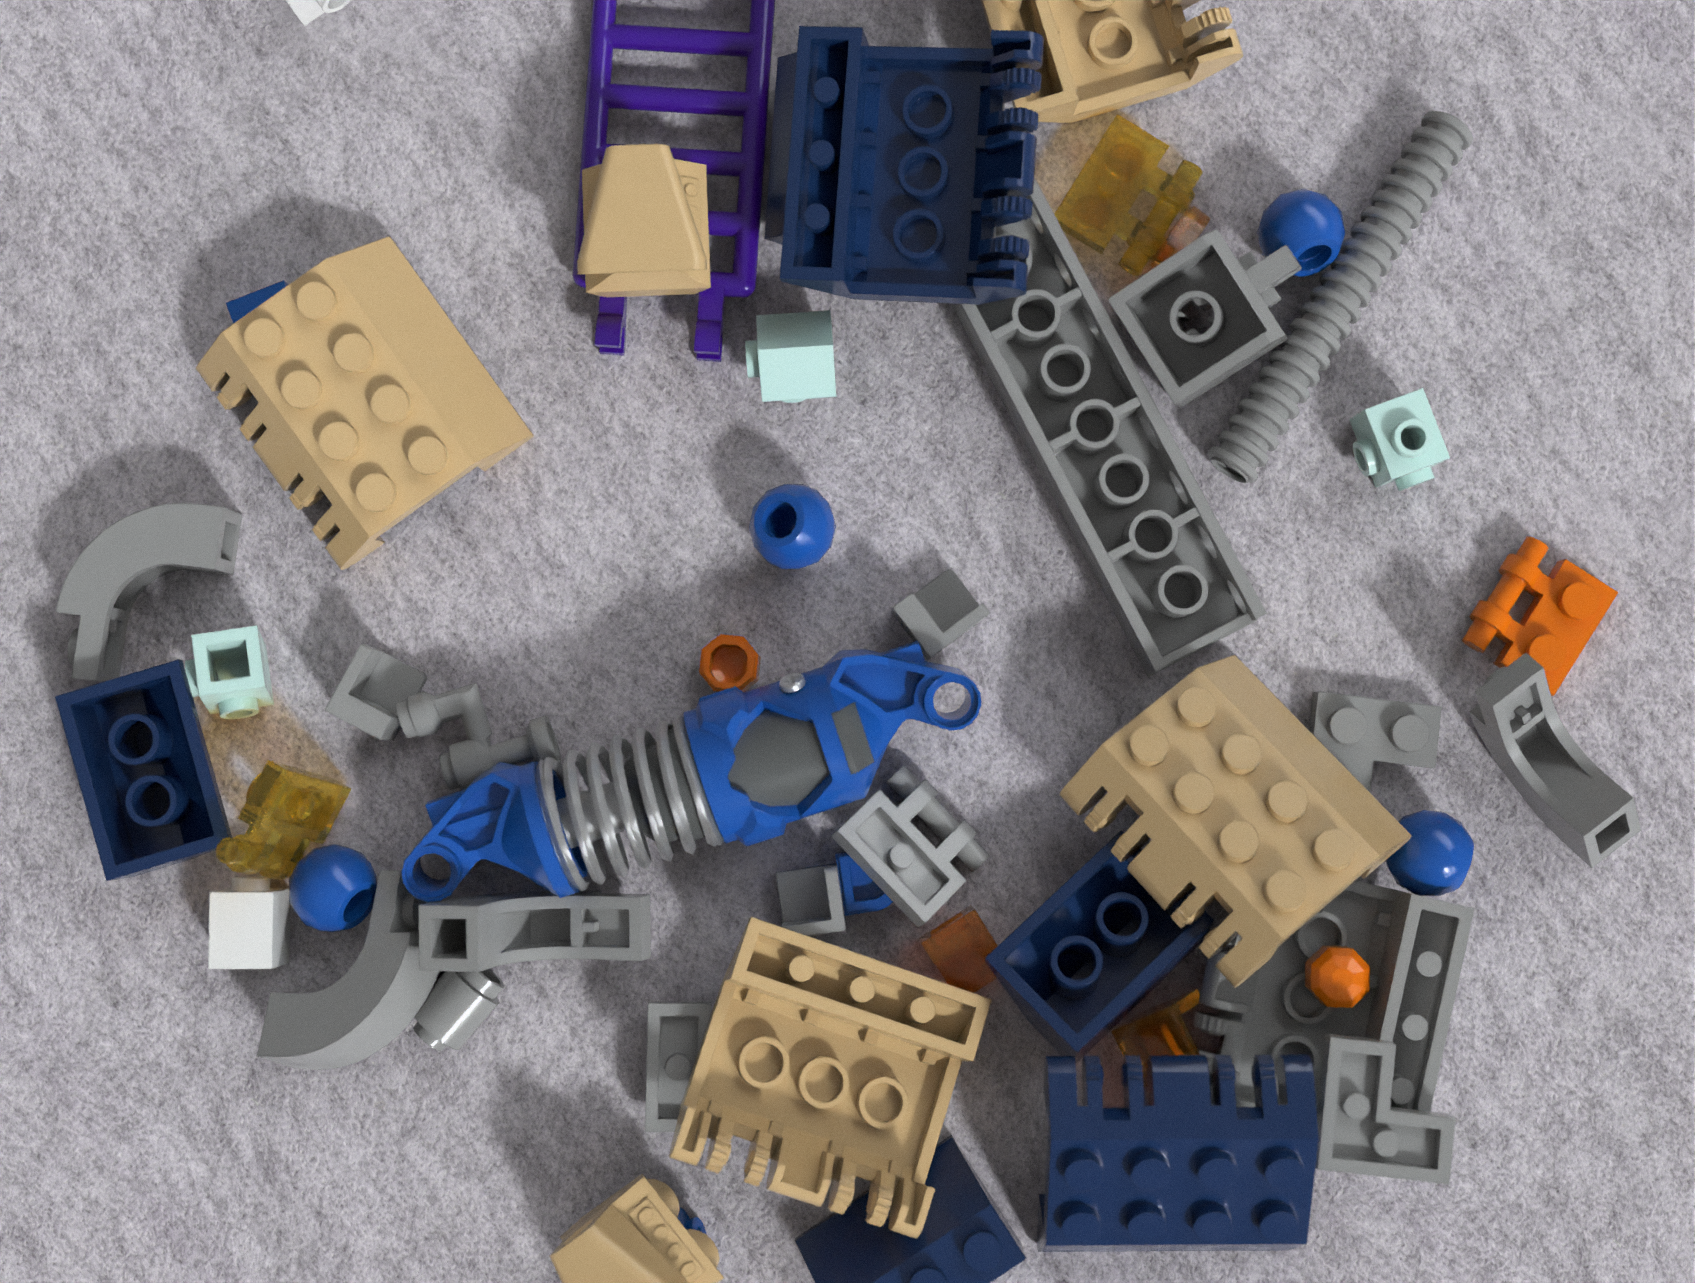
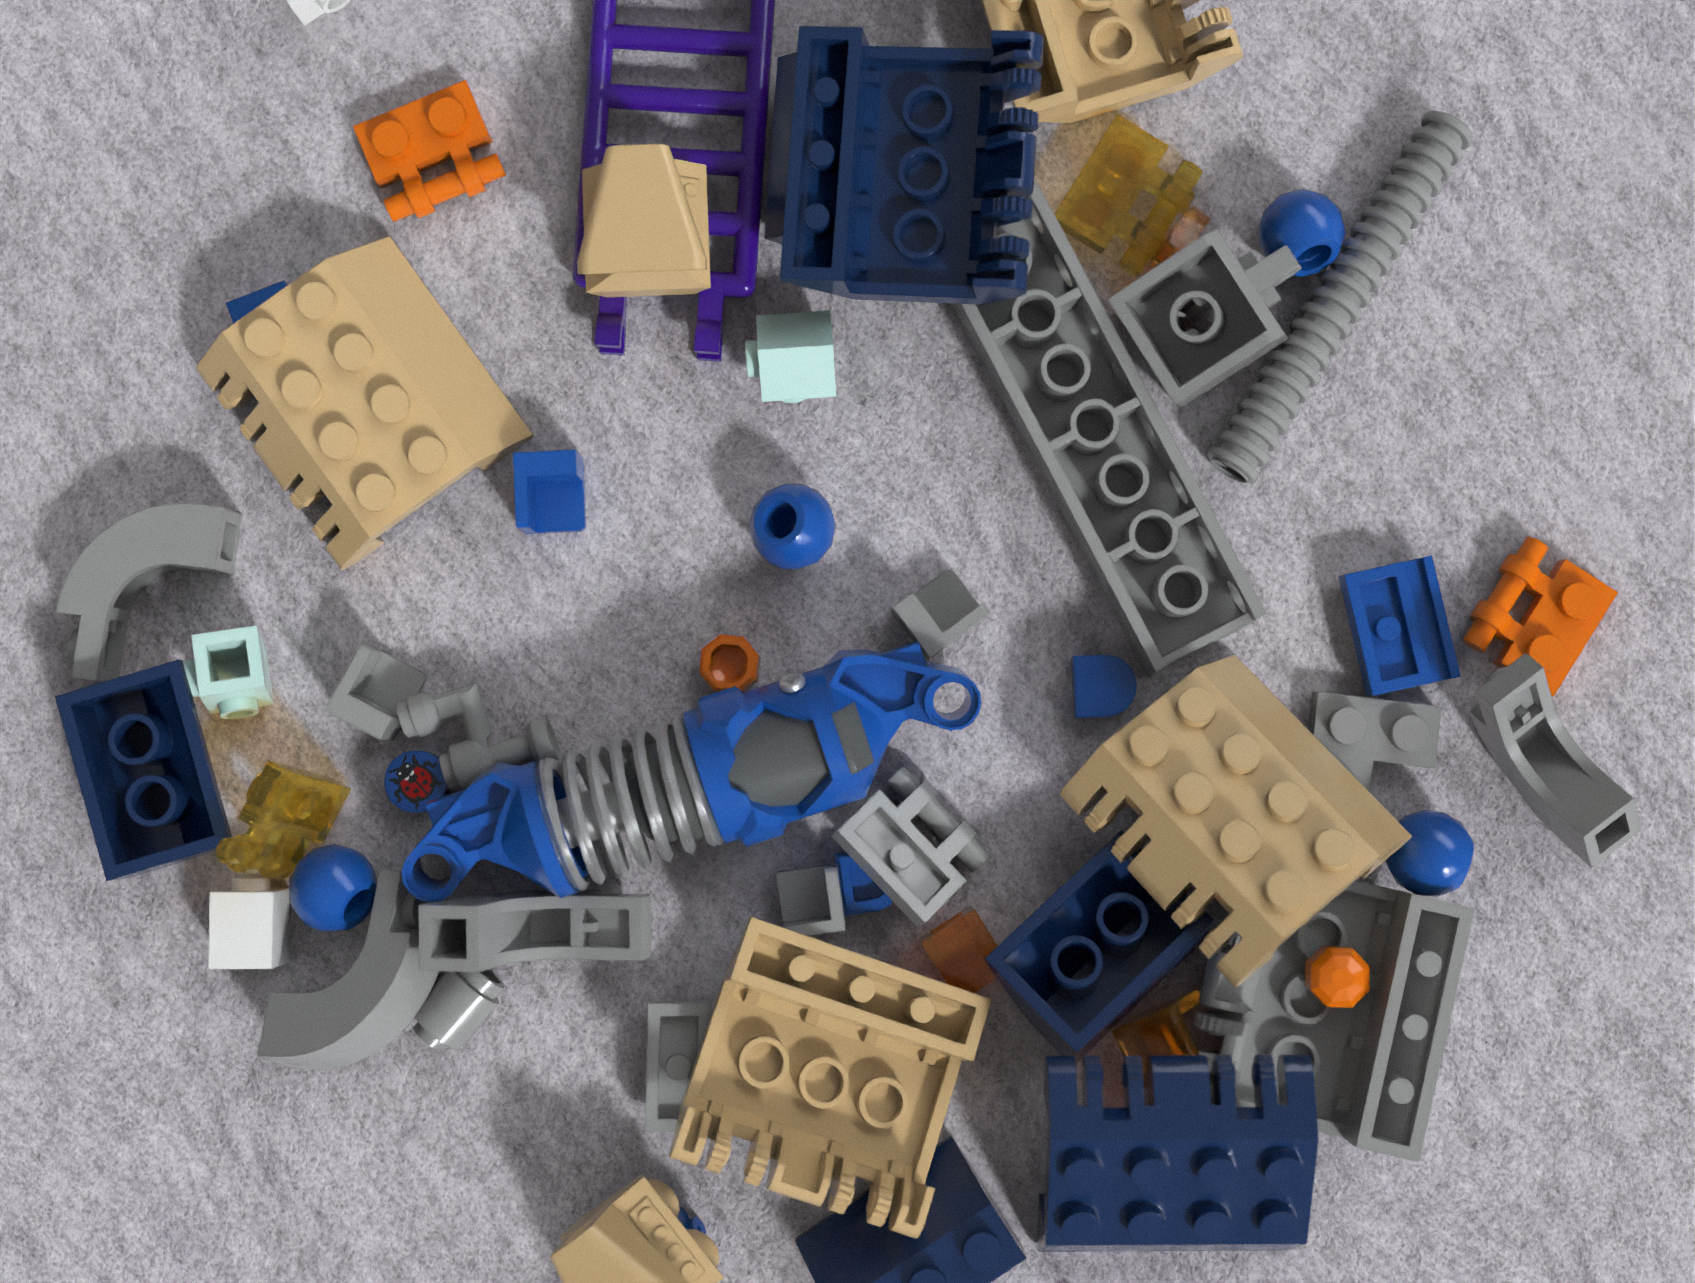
(414, 780): none -> tile
(423, 136): none -> orange plate
(549, 492): none -> blue panel
(1101, 685): none -> blue tile
(1361, 1129): light grey plate -> none
(1398, 441): light aqua brick -> none
(1399, 626): none -> blue plate

